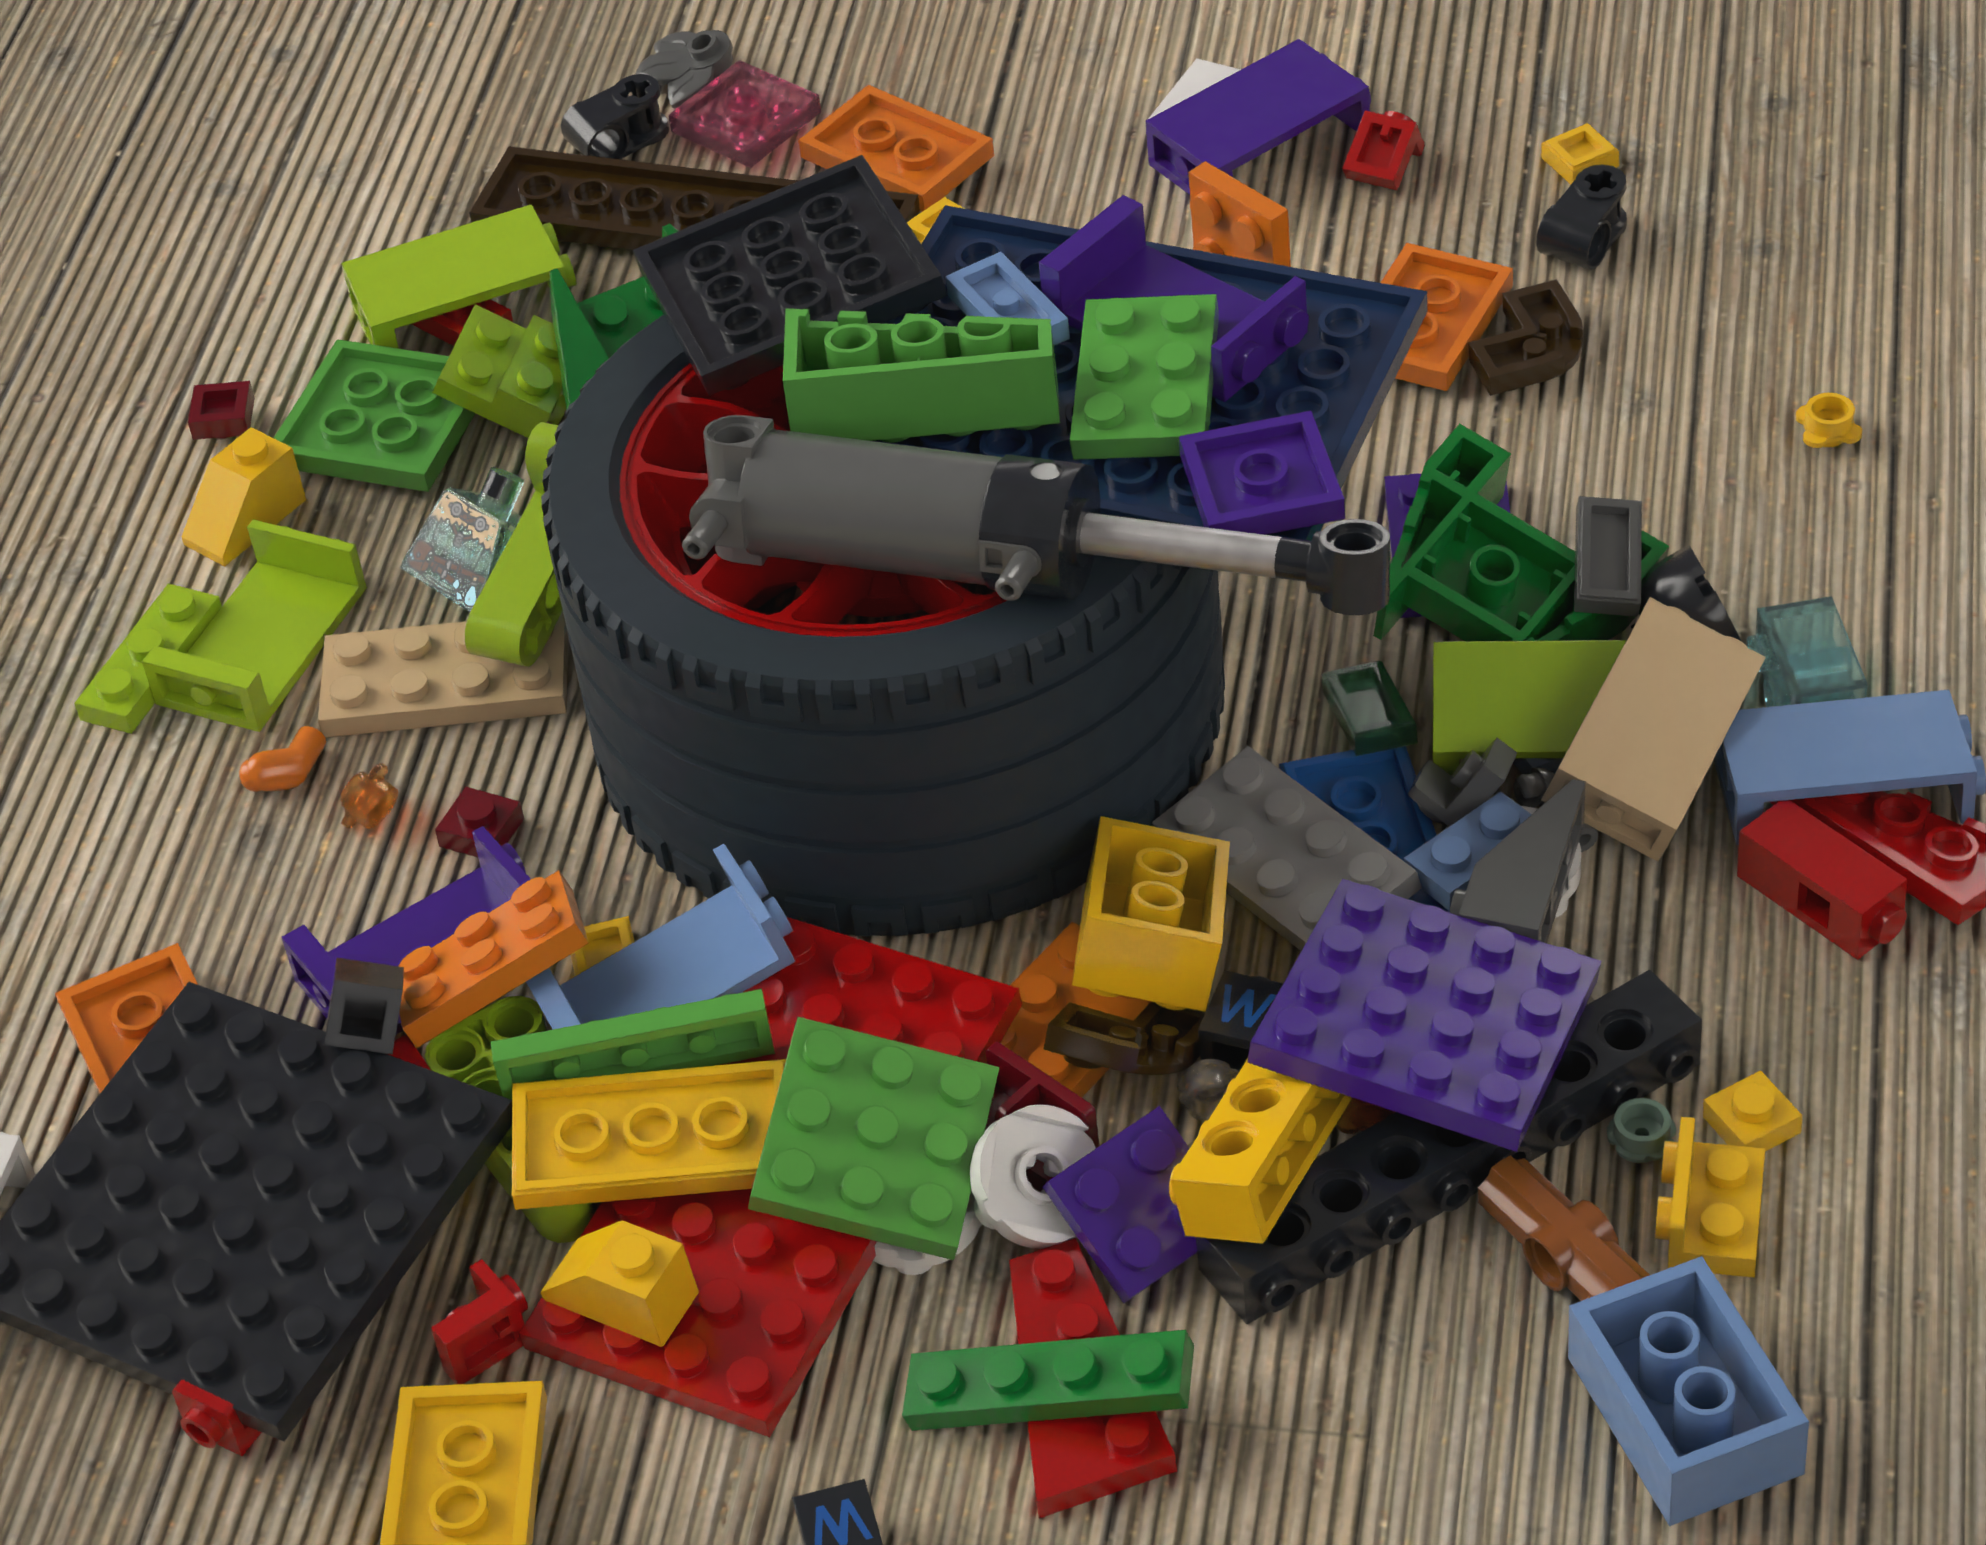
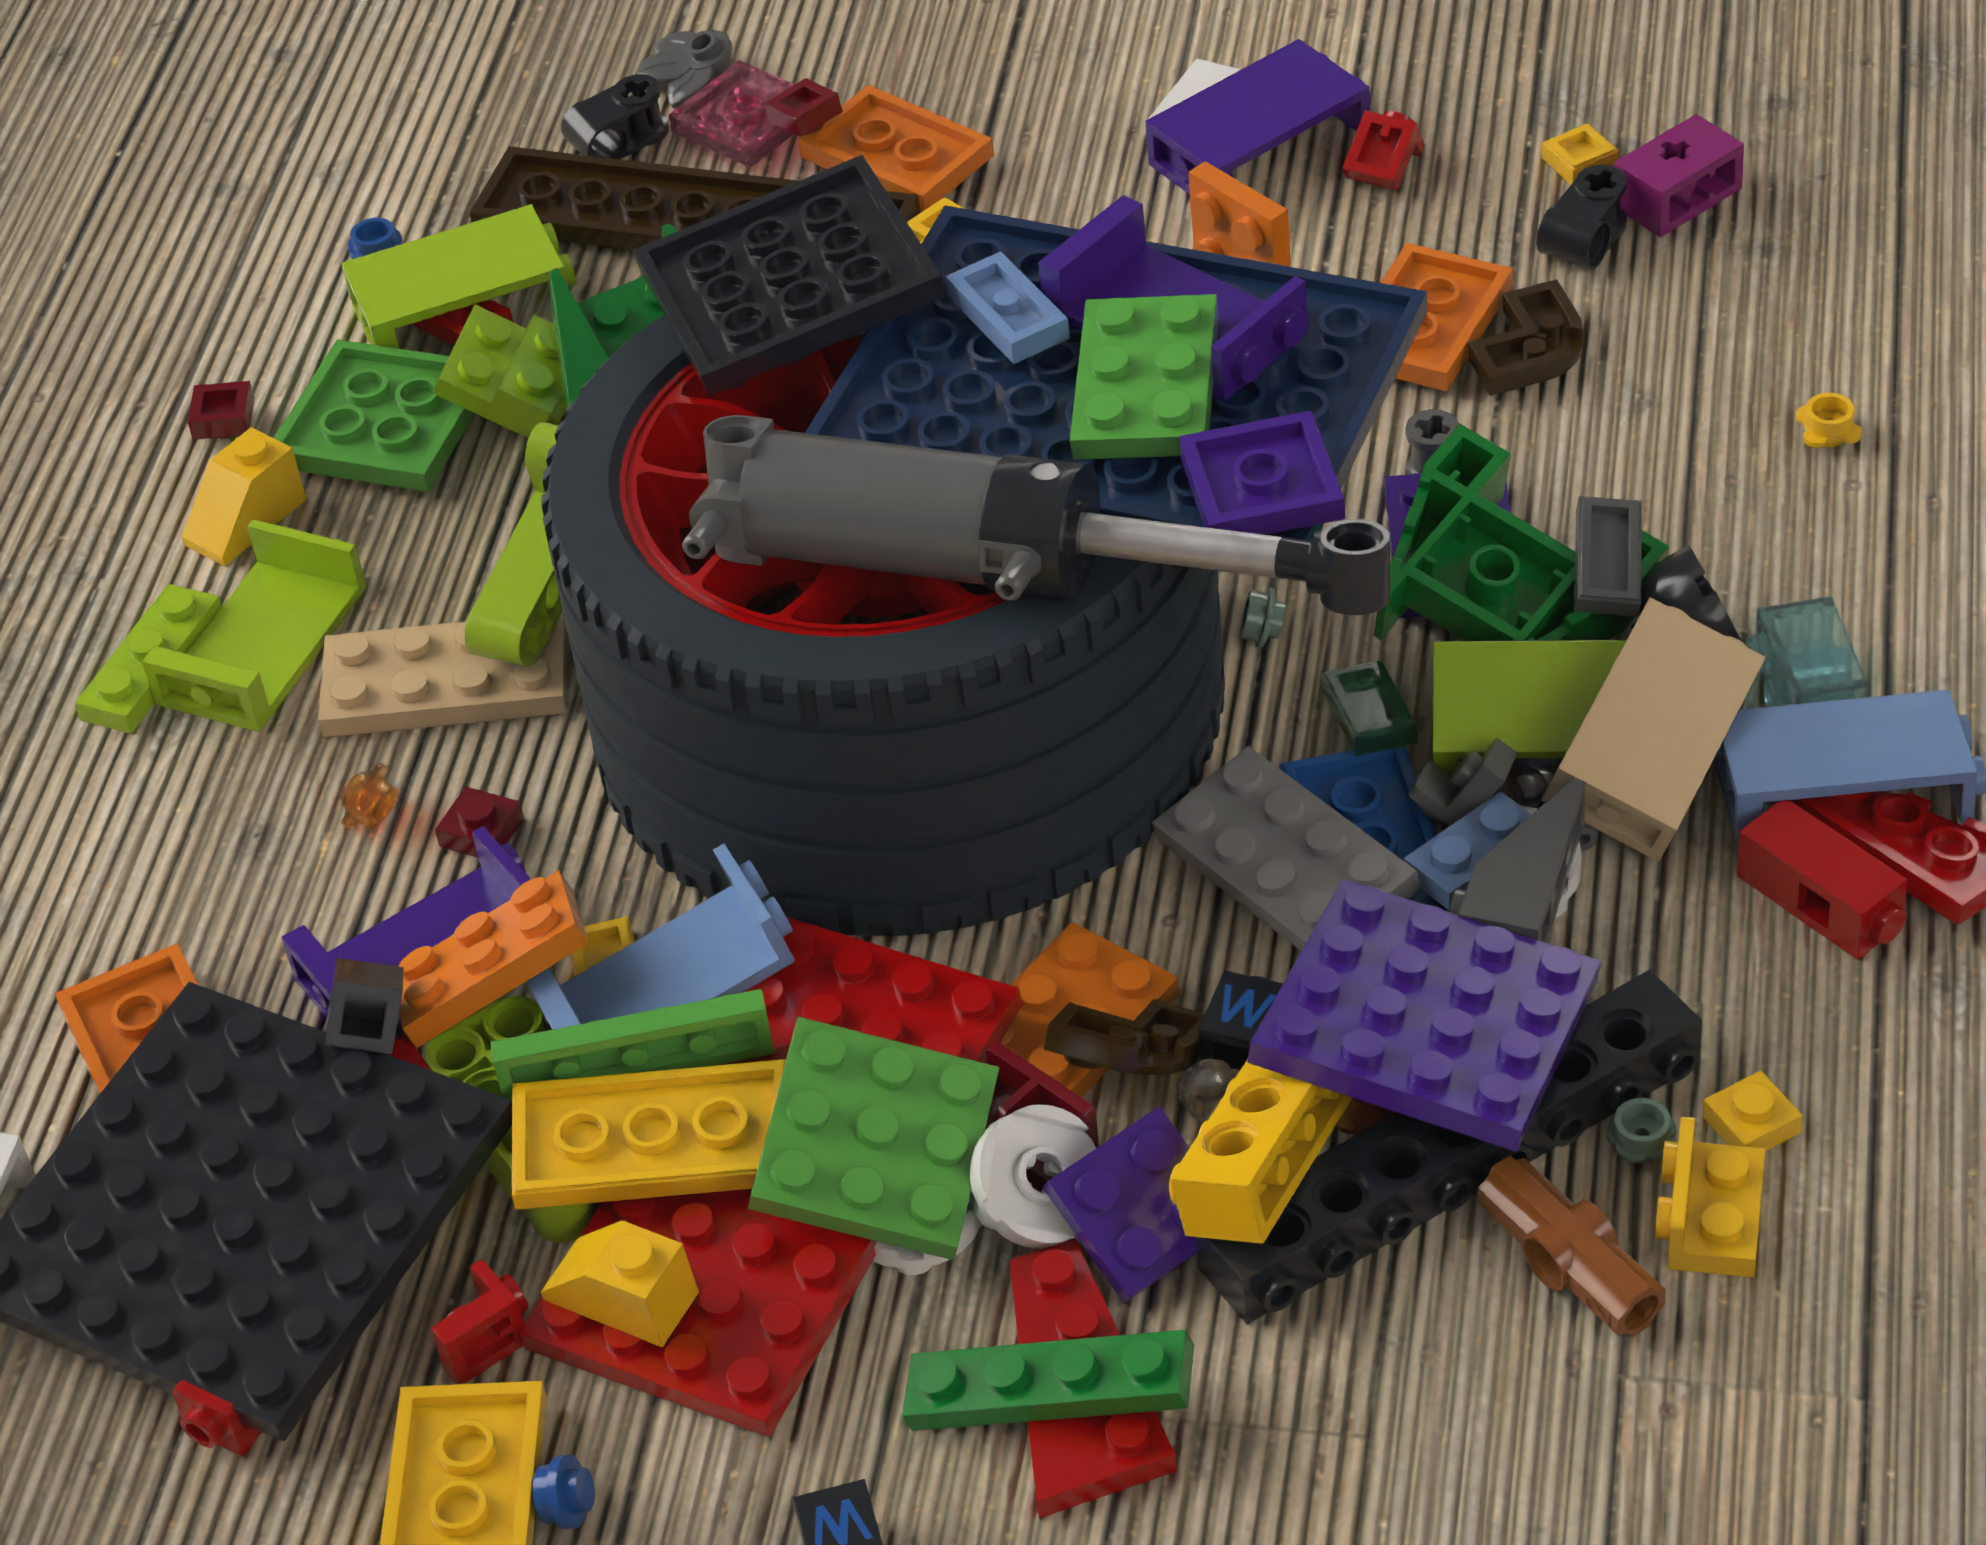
(283, 767): orange arm -> none
(372, 236): none -> blue plate
(465, 538): torso -> none
(563, 1492): none -> blue plate
(803, 107): none -> dark red plate
(917, 376): bright green wedge -> none
(1152, 915): yellow brick -> none
(1262, 617): none -> sand green plate
(1426, 433): none -> dark grey bush
(1680, 174): none -> magenta brick
(1687, 1390): medium blue brick -> none

